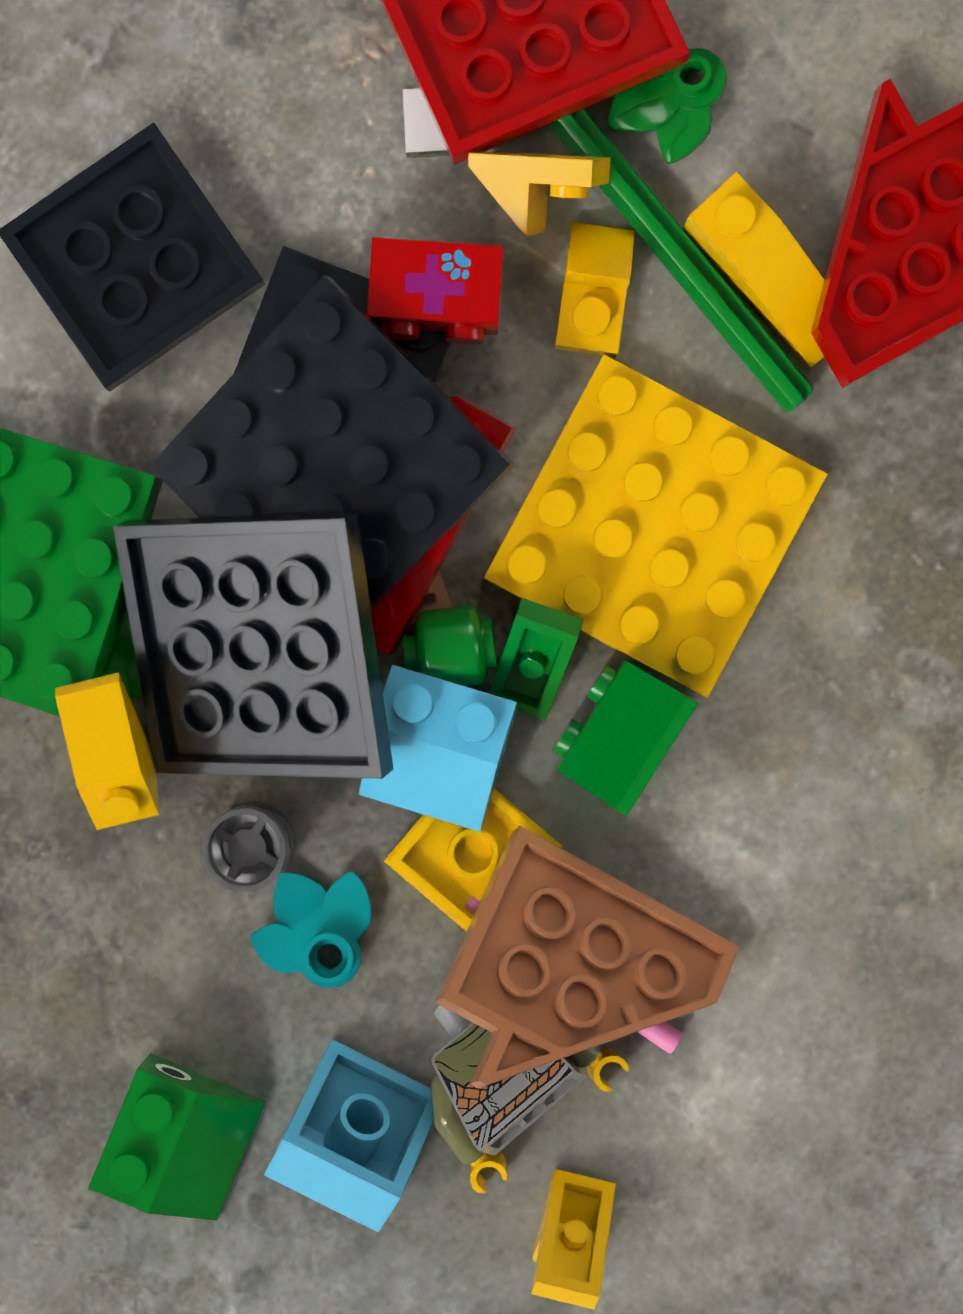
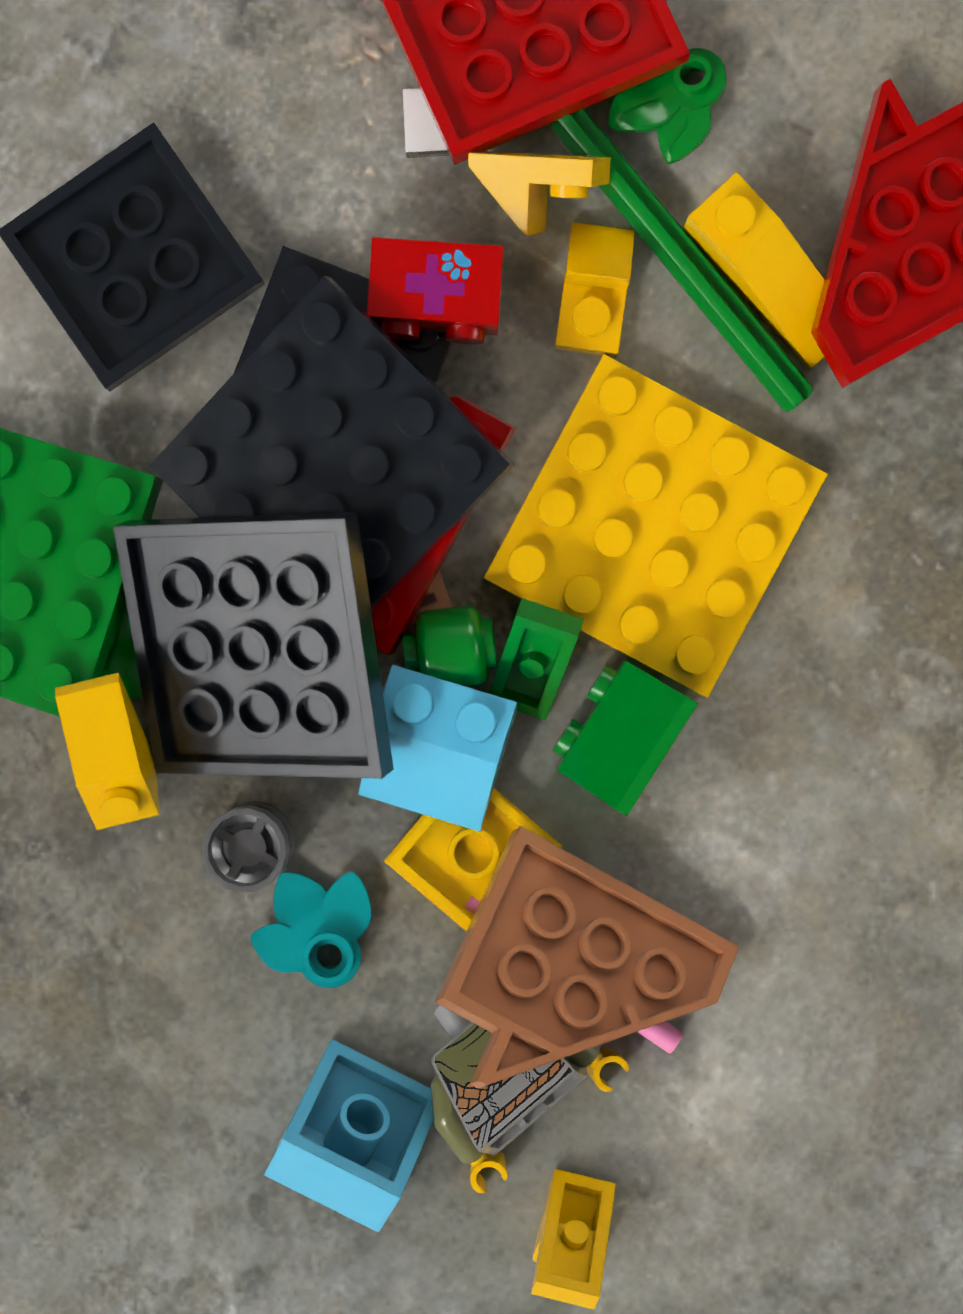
(176, 1142): green slope -> none

